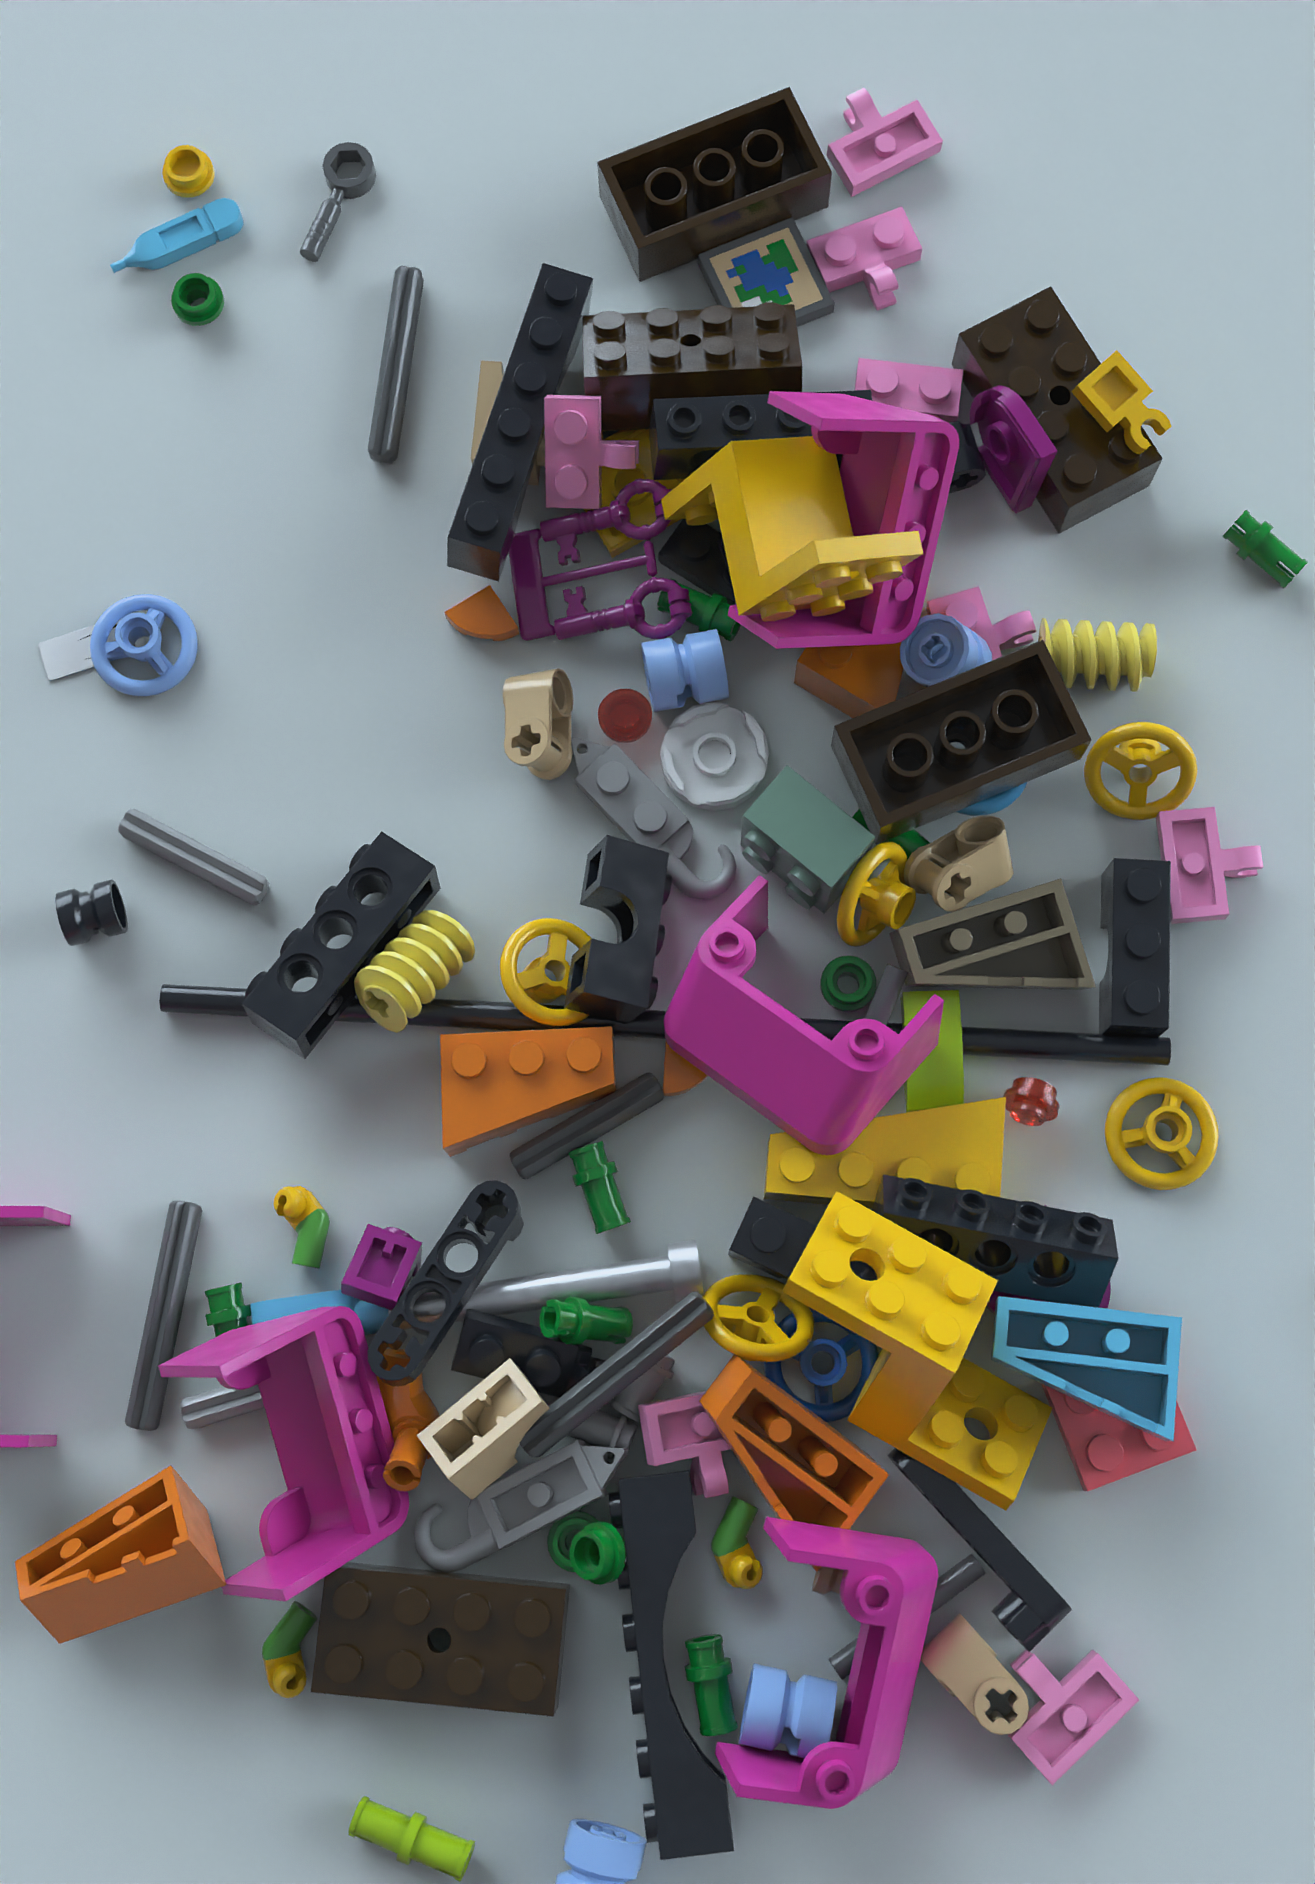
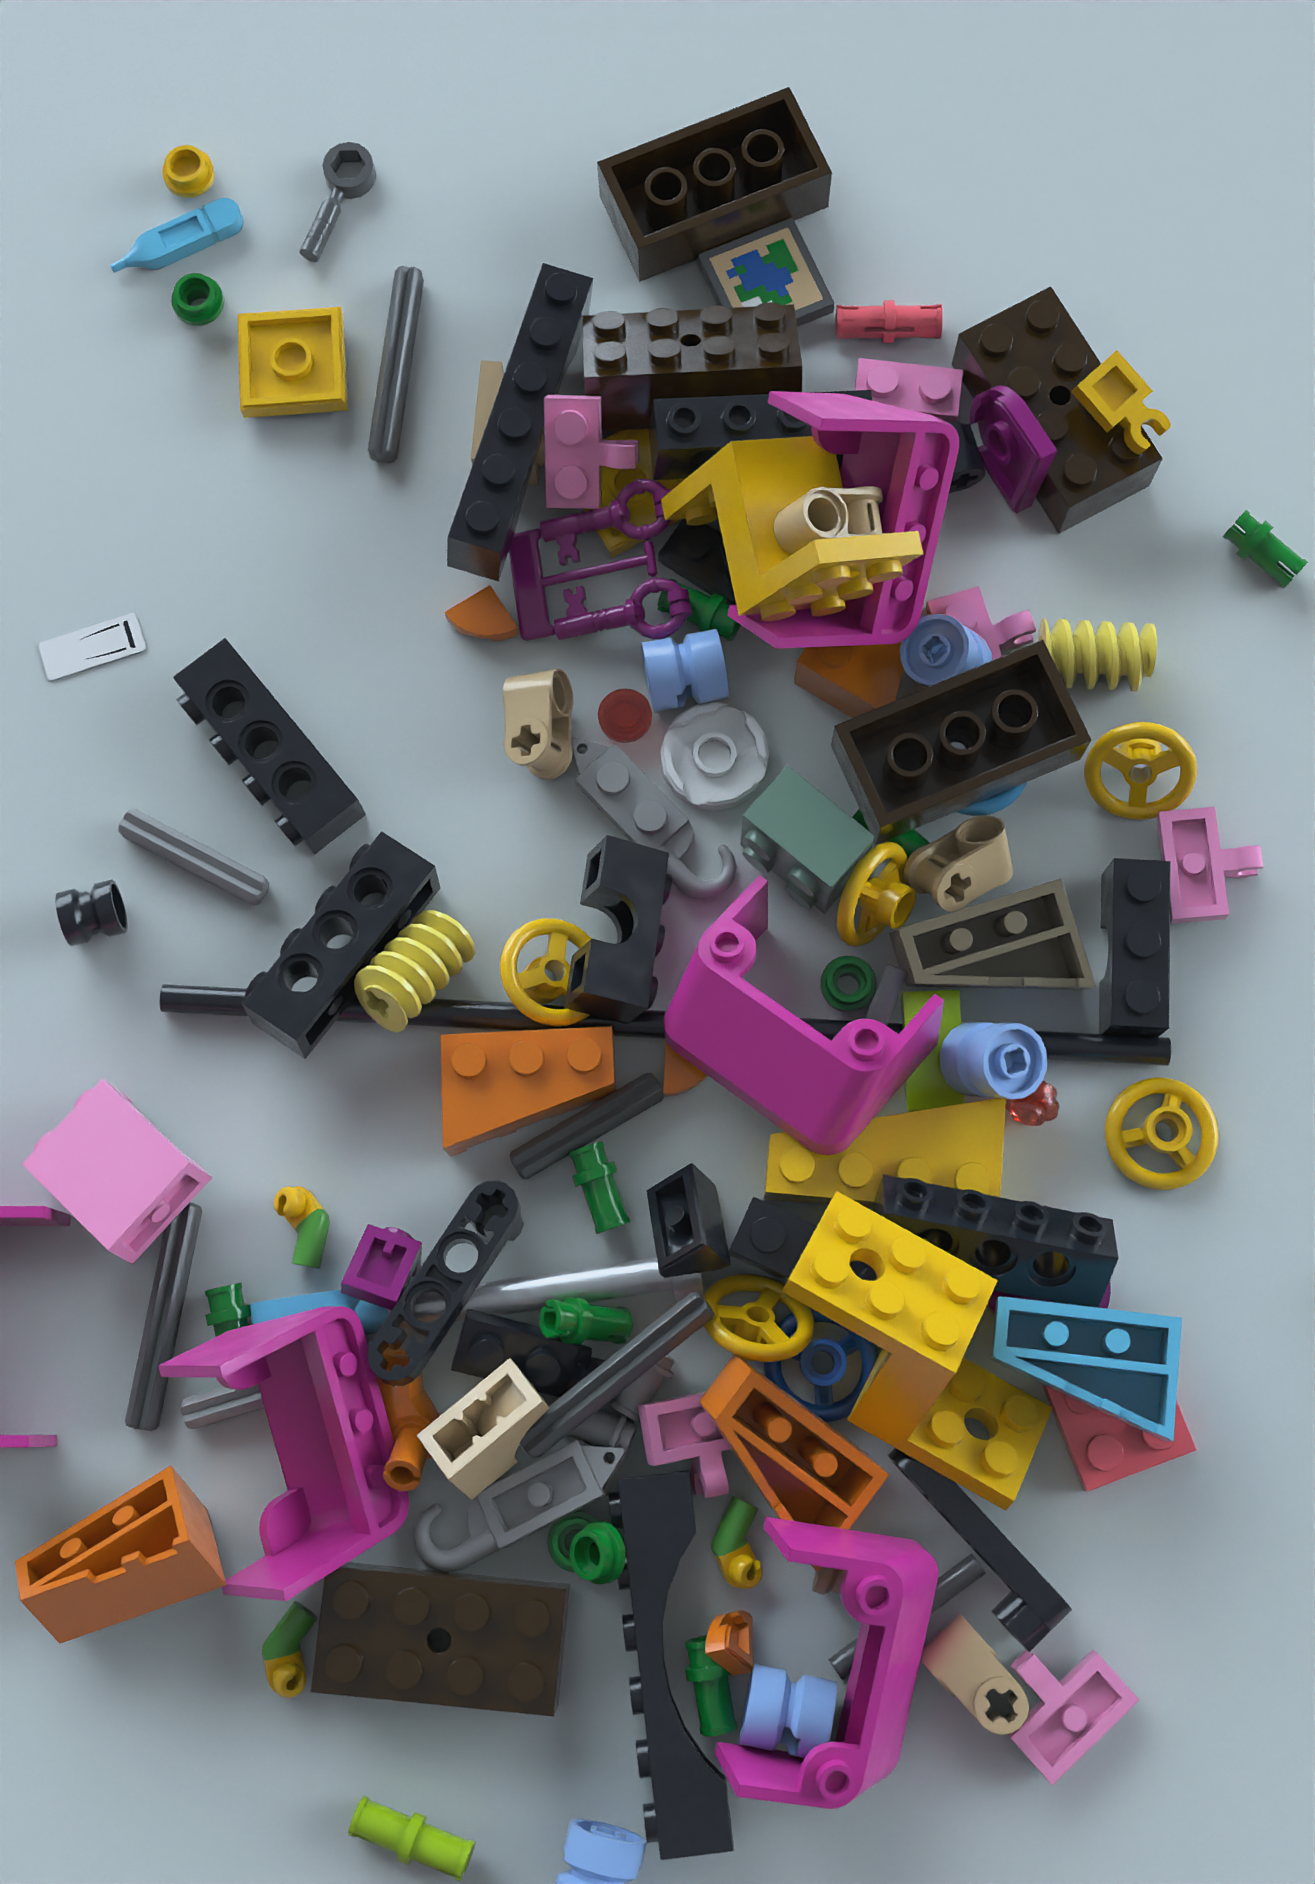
(115, 1171): none -> bright pink panel
(138, 625): light blue piece -> none
(223, 678): none -> black brick
(292, 362): none -> yellow plate
(687, 1224): none -> black slope
(731, 1642): none -> orange tile
(828, 514): none -> tan piece
(867, 254): bright pink plate -> none
(880, 144): bright pink plate -> none
(888, 321): none -> coral pin
(993, 1060): none -> light blue wheel

